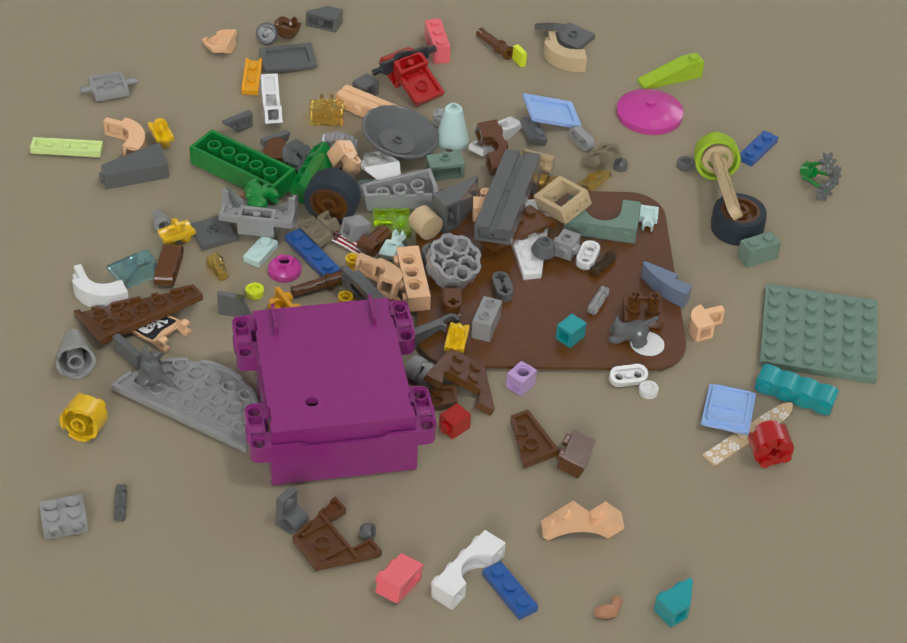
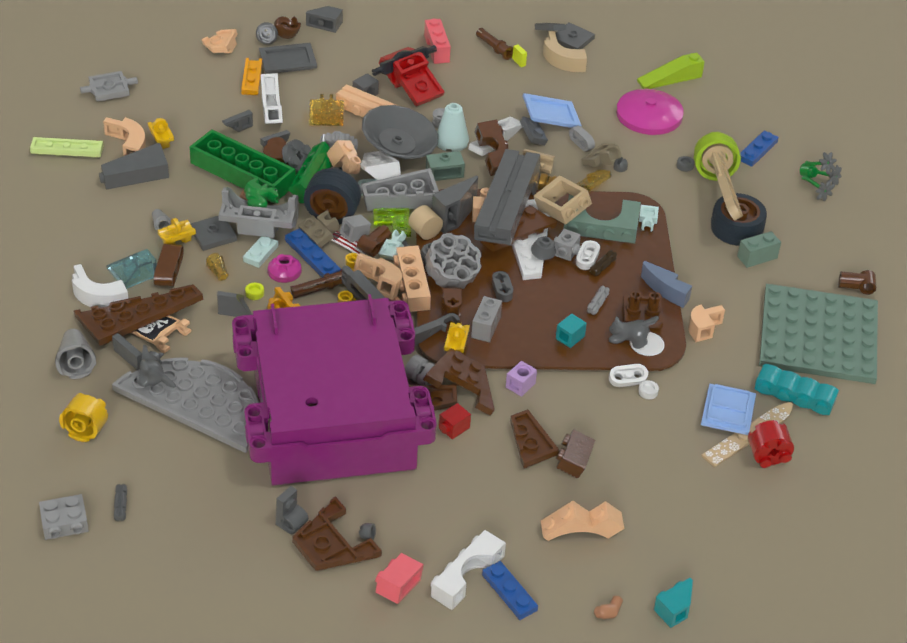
(864, 281): none -> reddish brown piece

